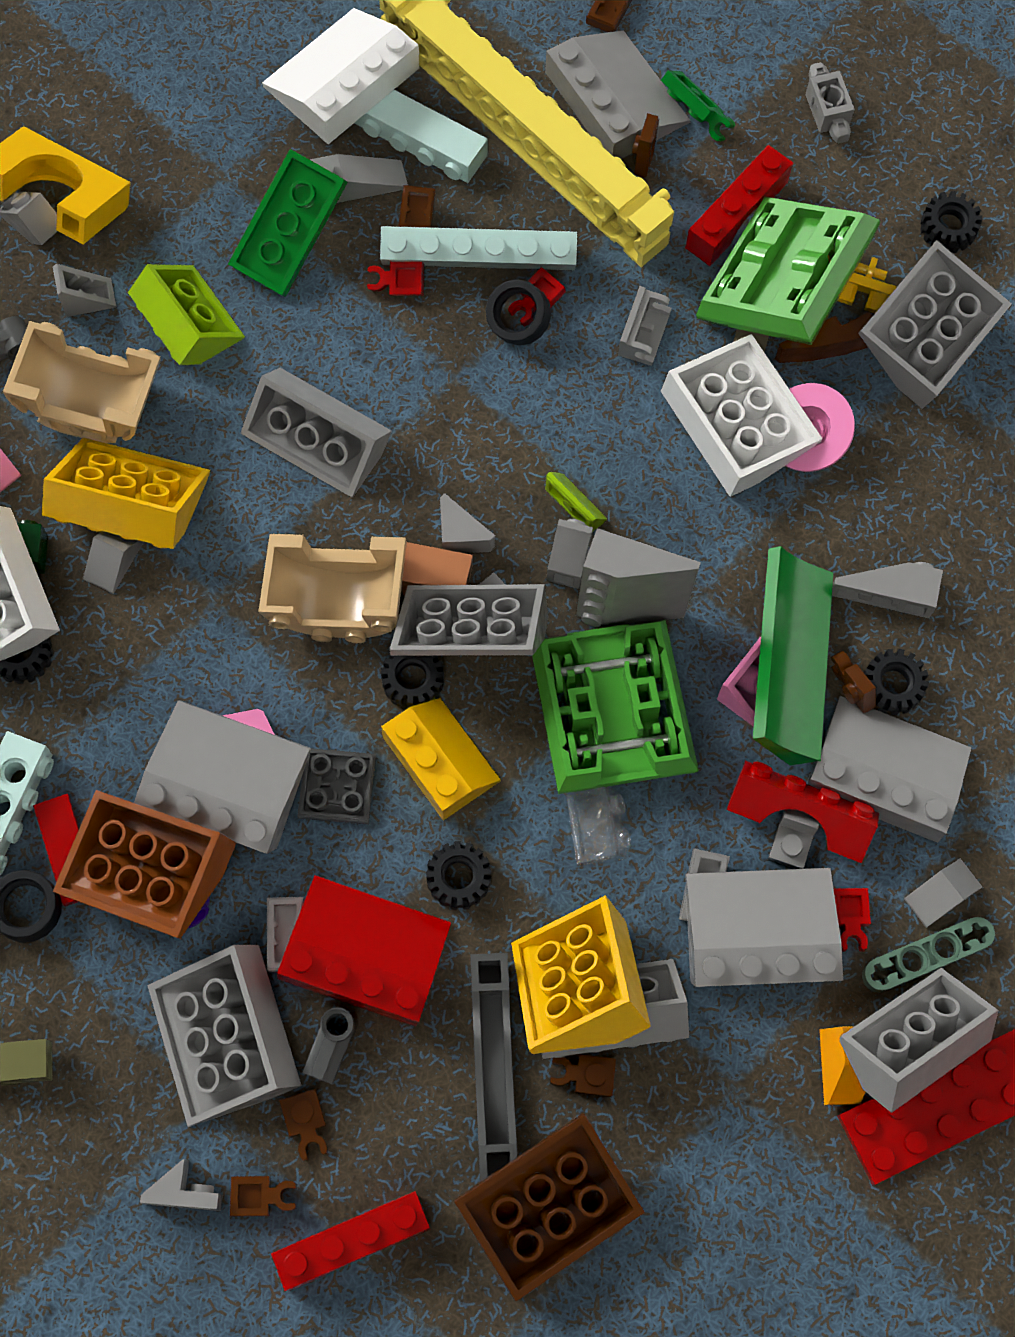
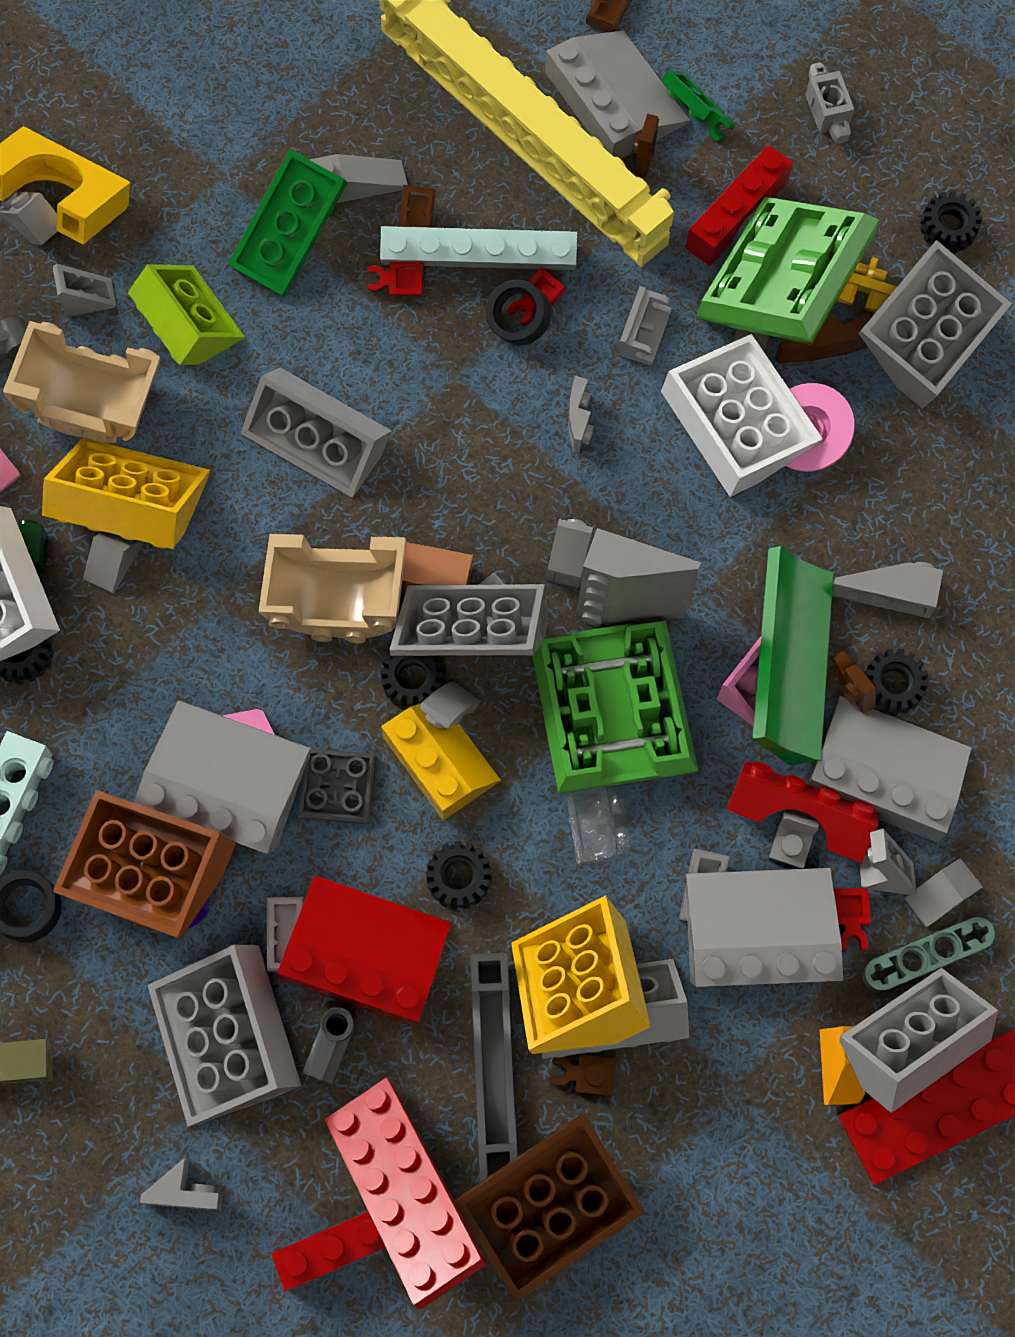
(59, 831): red tile -> none
(253, 1196): reddish brown plate -> none
(302, 1118): reddish brown plate -> none
(344, 73): white slope -> none
(404, 1194): none -> plate
(426, 135): light aqua brick -> none
(449, 705): none -> light grey slope
(462, 531): light grey slope -> none
(573, 500): lime slope -> none
(579, 418): none -> light grey slope
(887, 866): none -> light grey slope

